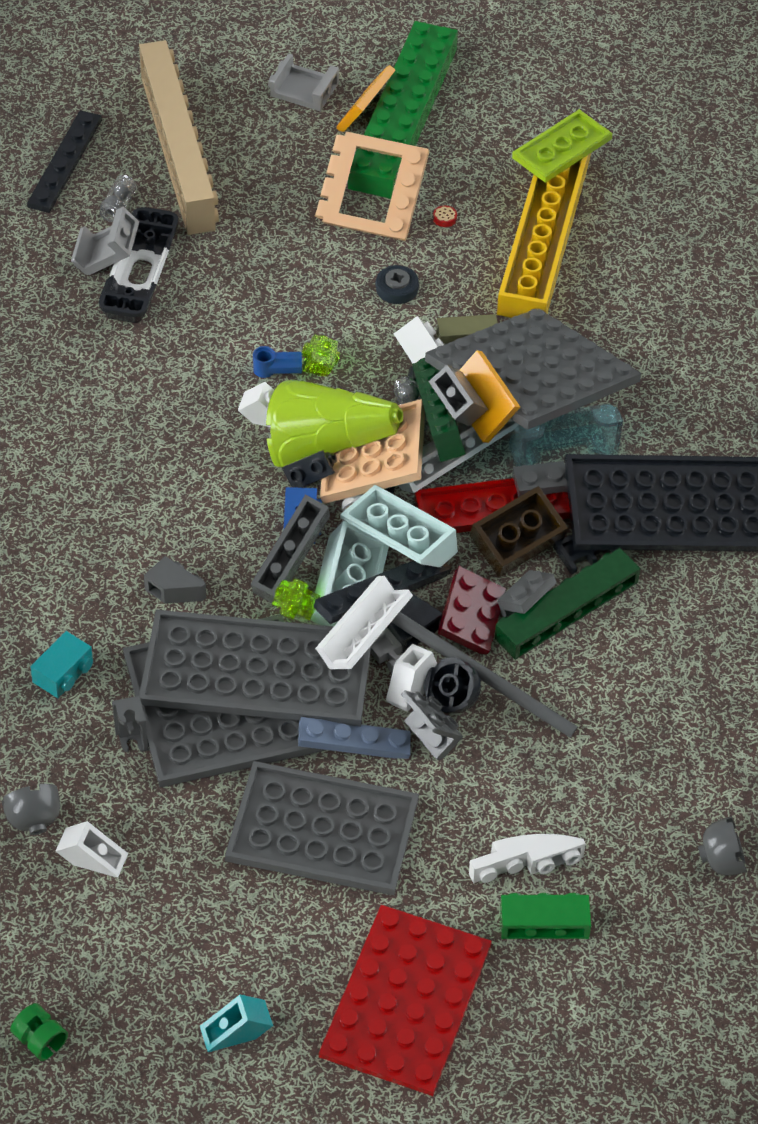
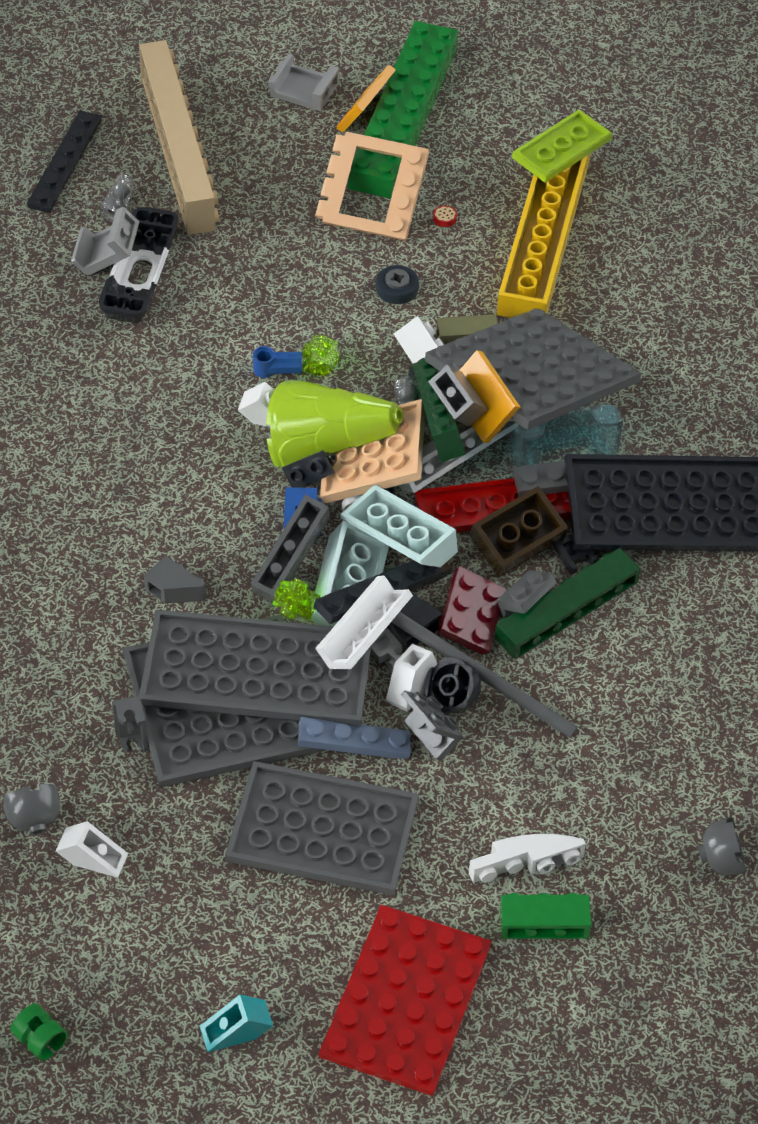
(62, 664): teal brick -> none

